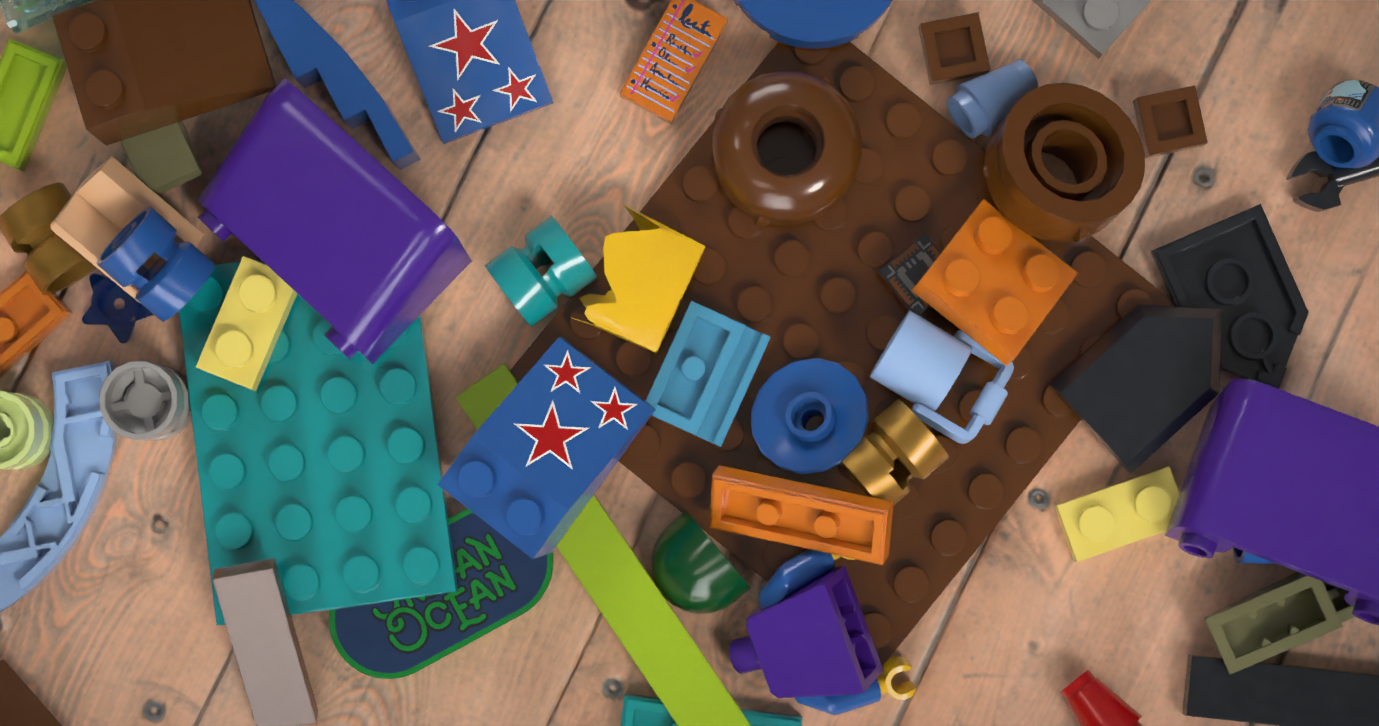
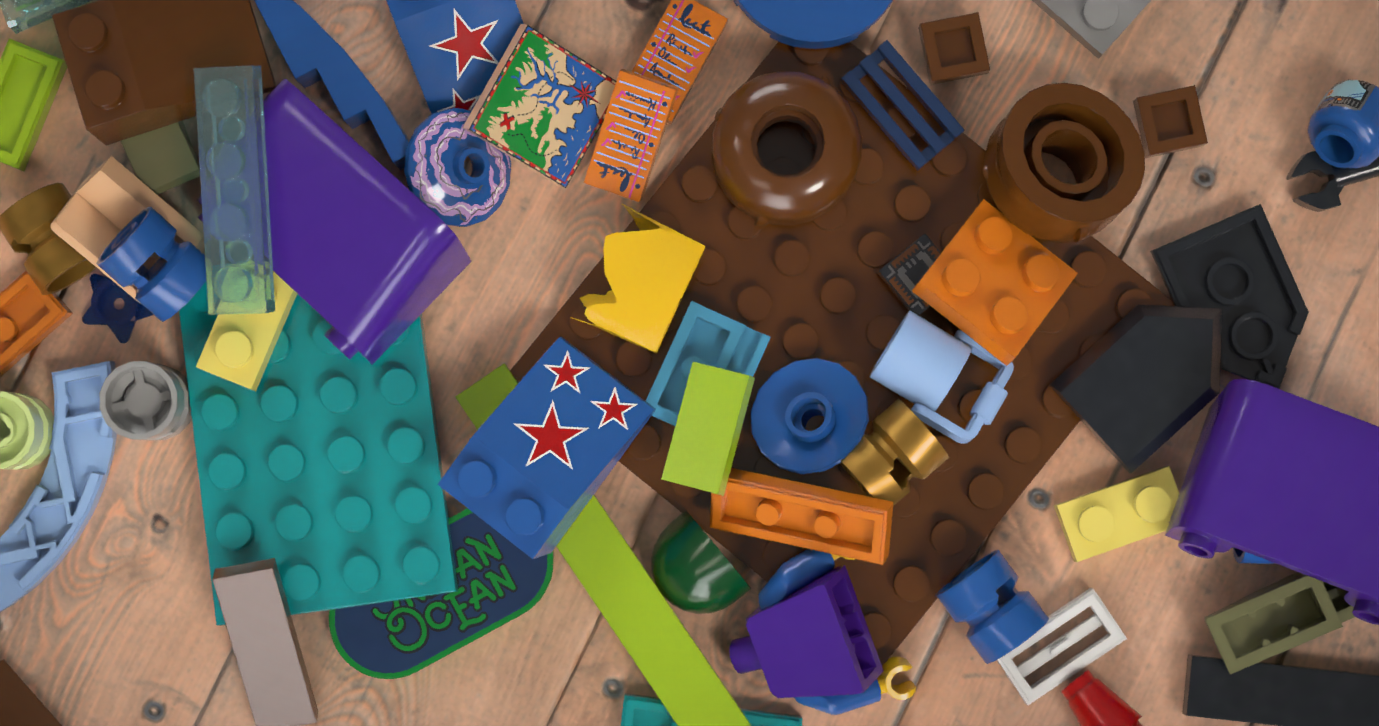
(234, 190): none -> clear light blue plate
(438, 174): none -> dish
(529, 291): teal wheel -> none
(542, 106): none -> tile
(631, 135): none -> orange tile
(708, 428): none -> lime tile
(918, 88): none -> dark blue tile
(987, 99): medium blue cone -> none
(992, 607): none -> blue wheel
(1075, 664): none -> white tile

